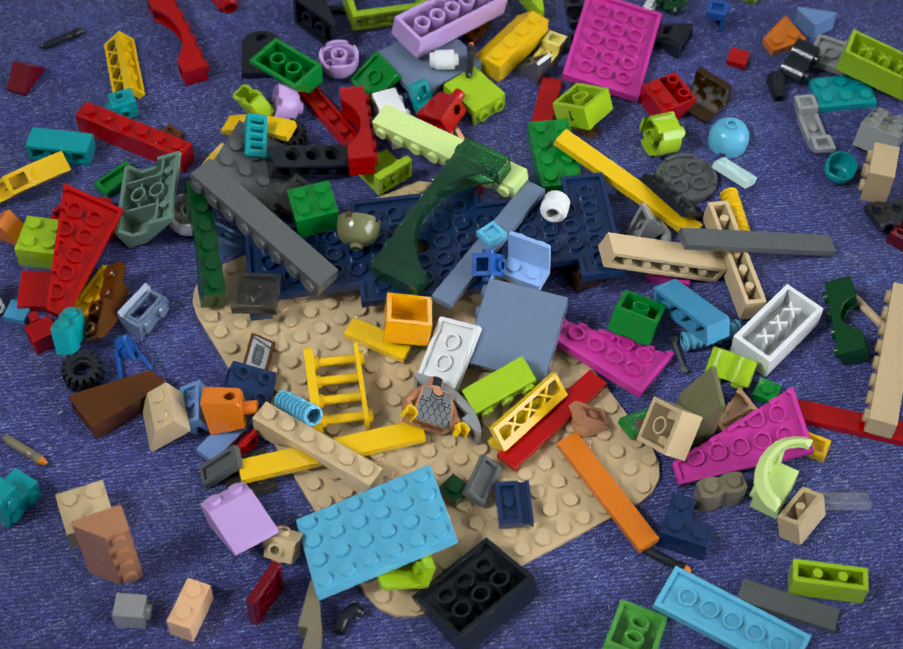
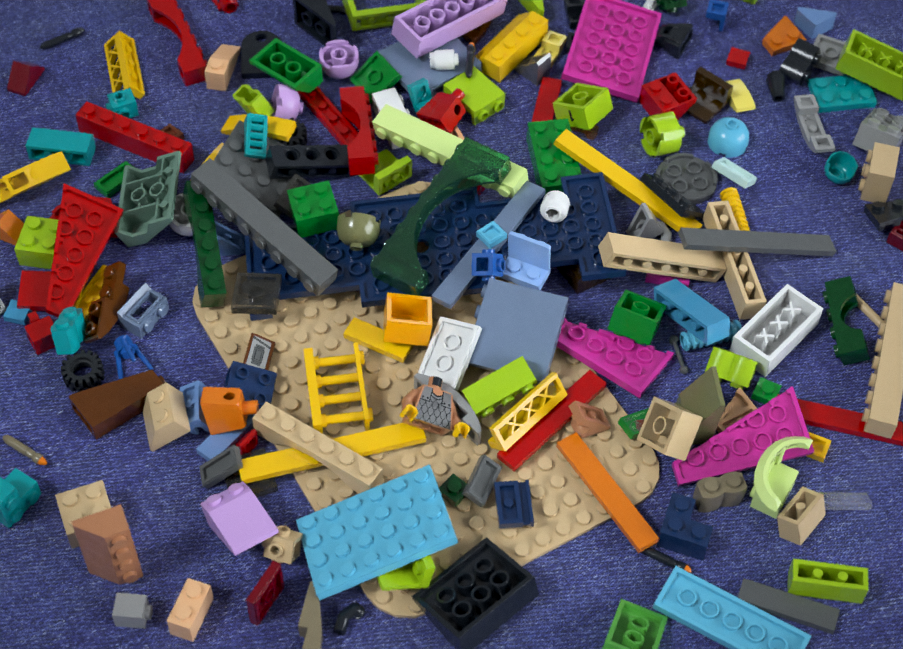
(221, 67): none -> light nougat slope
(298, 407): medium azure piece -> none
(740, 98): none -> light yellow slope

